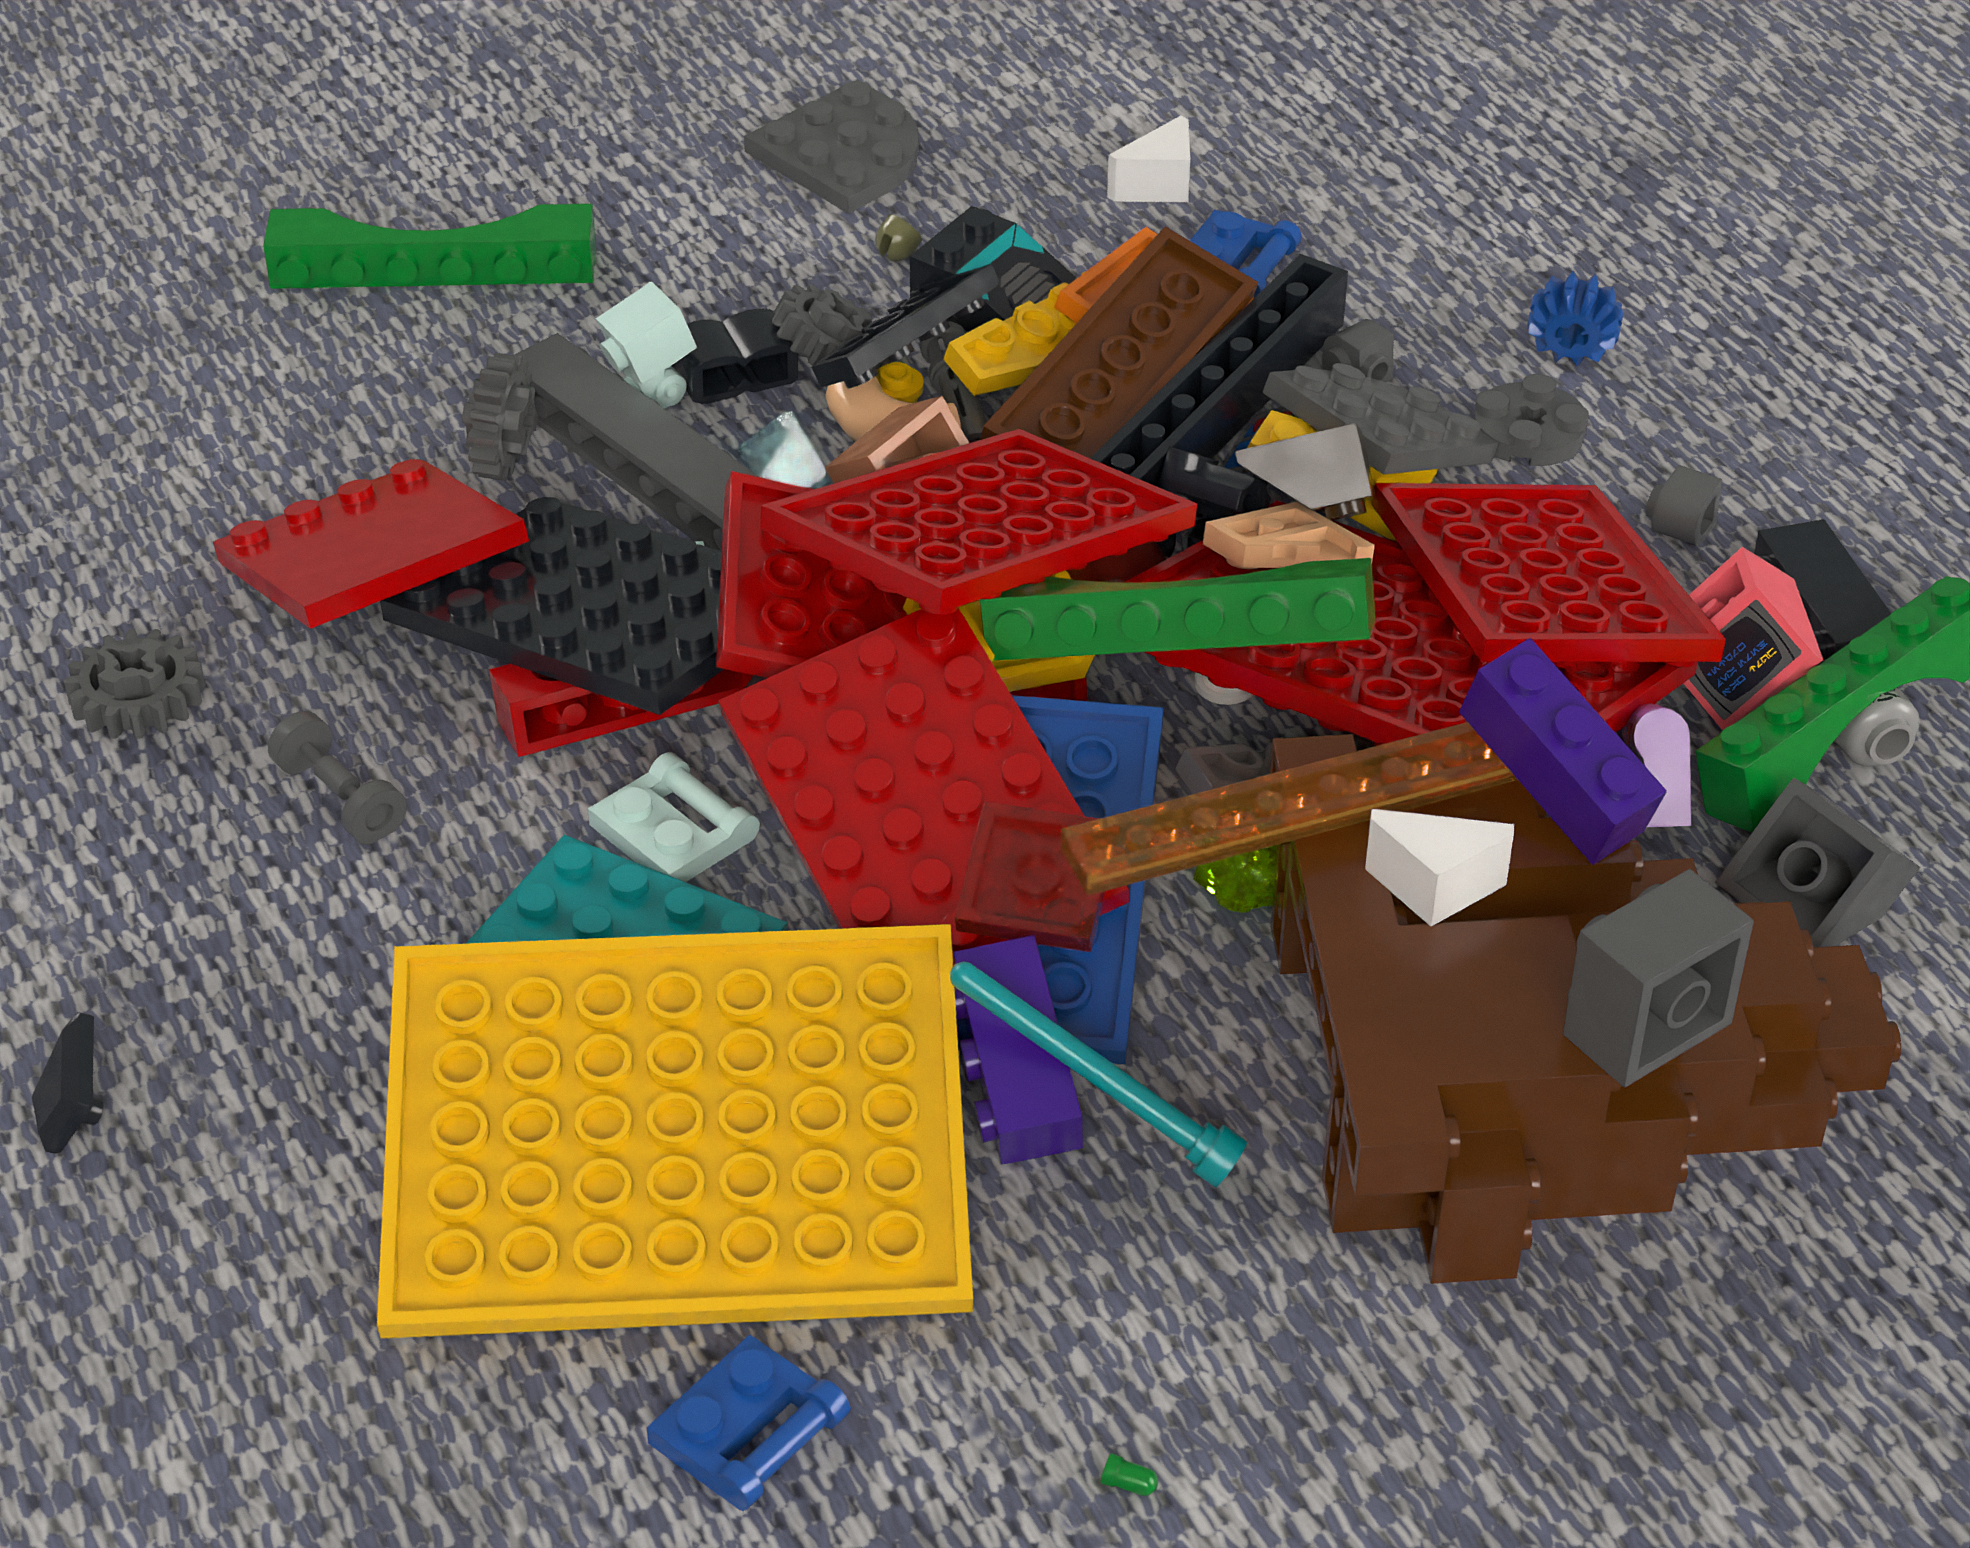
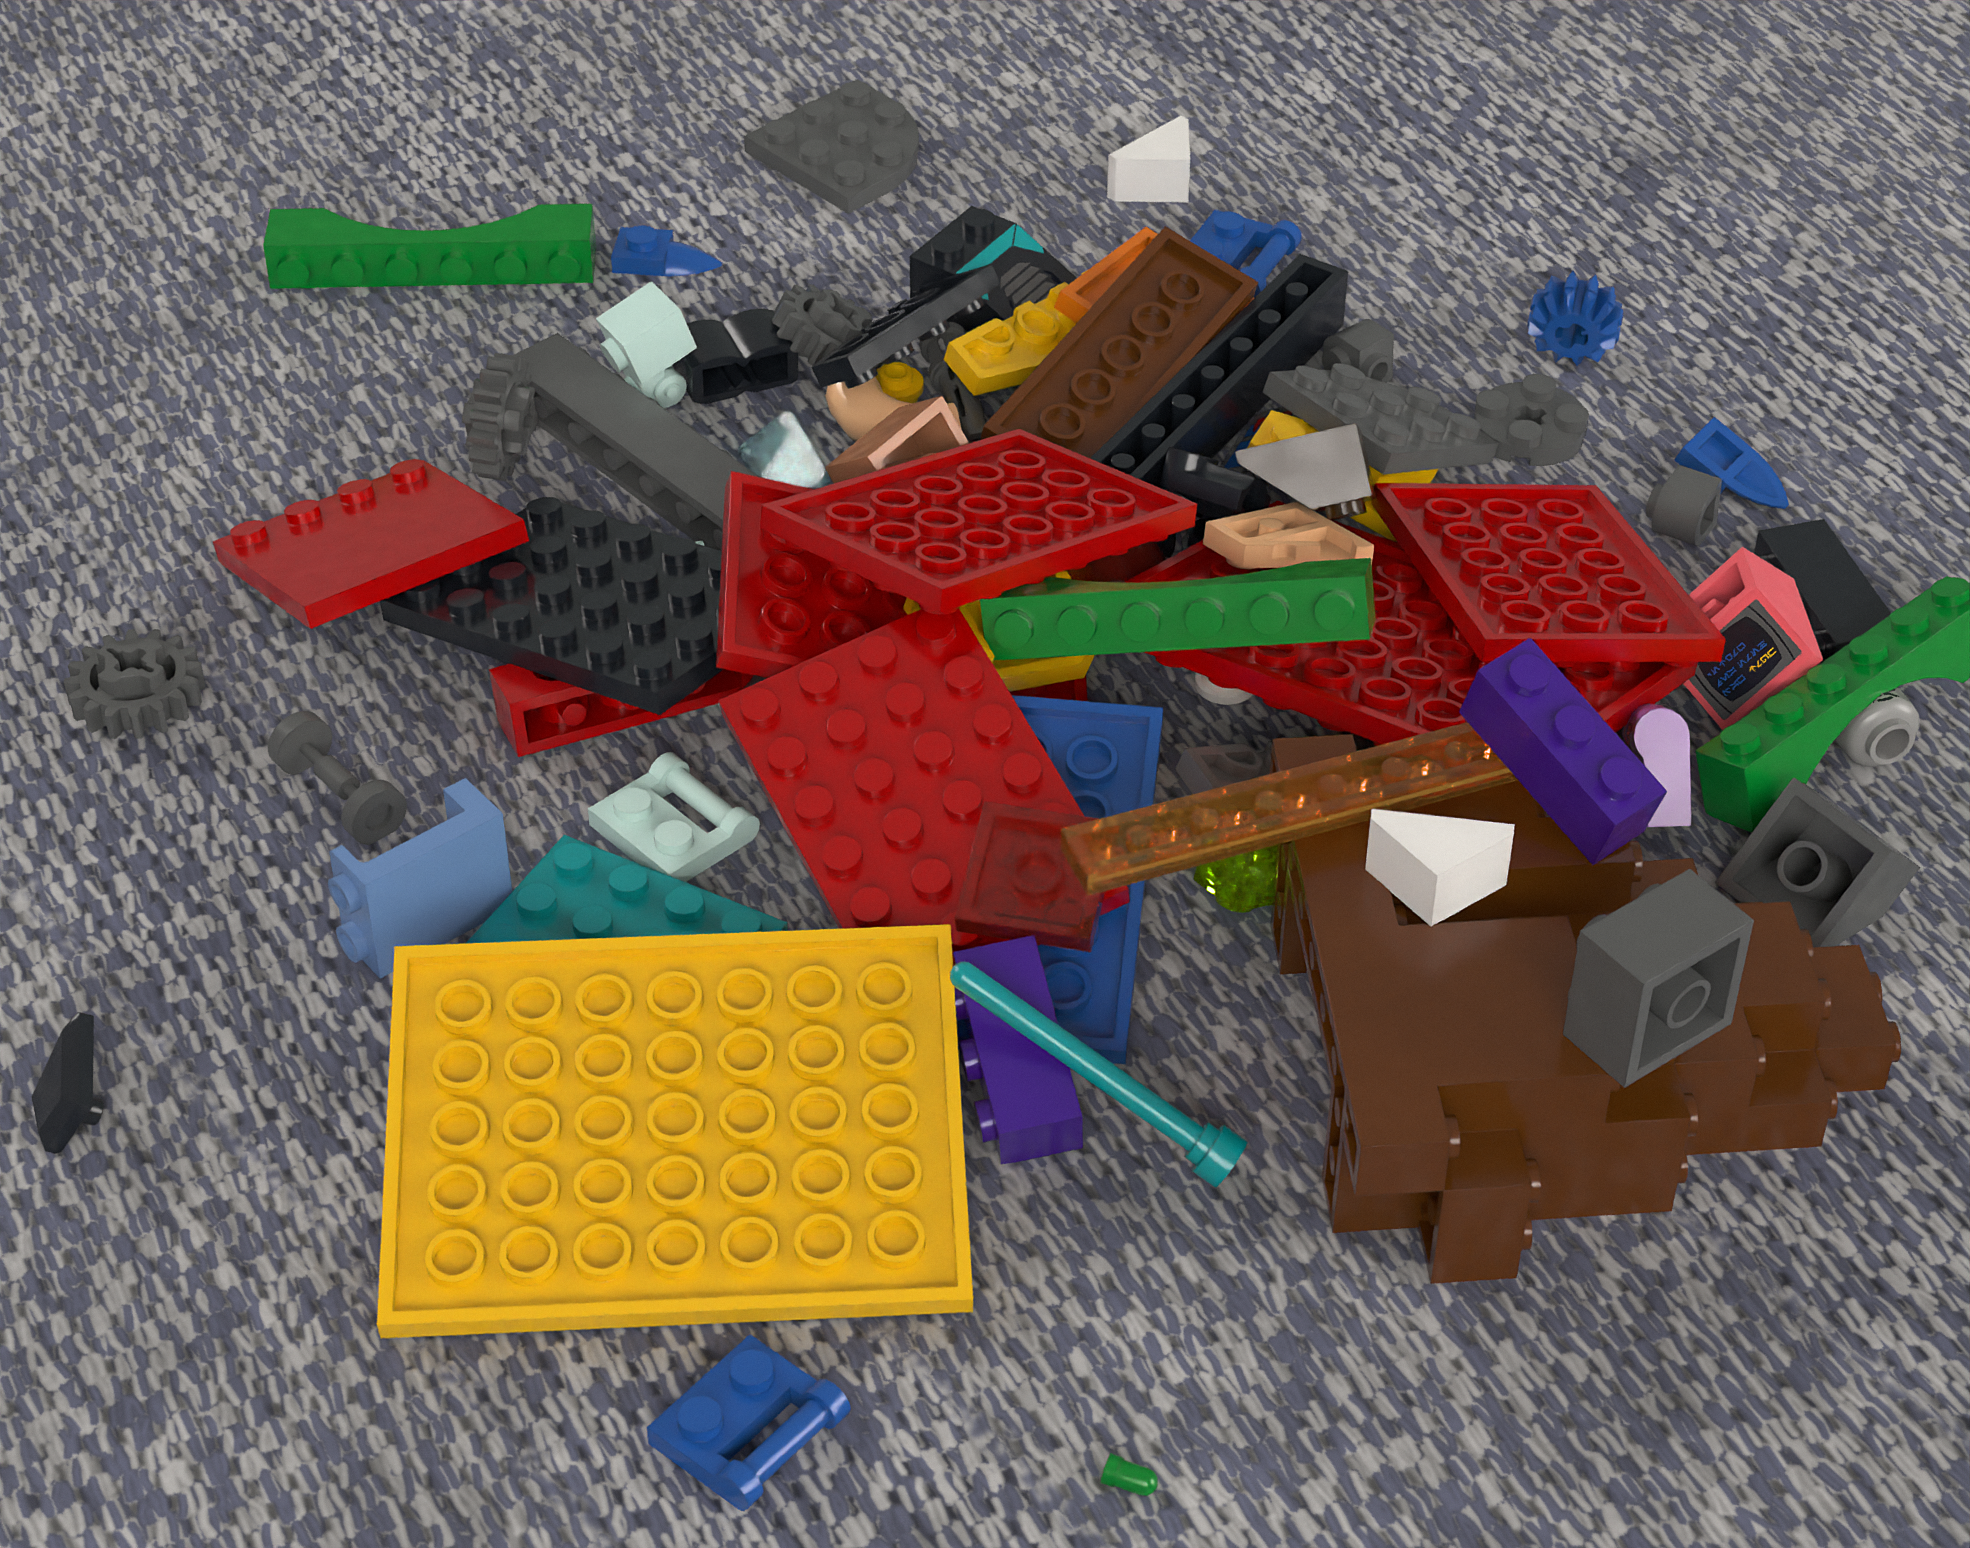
(426, 886): none -> medium blue panel
(655, 253): none -> blue plate
(897, 238): olive hinge -> none
(1742, 469): none -> blue plate

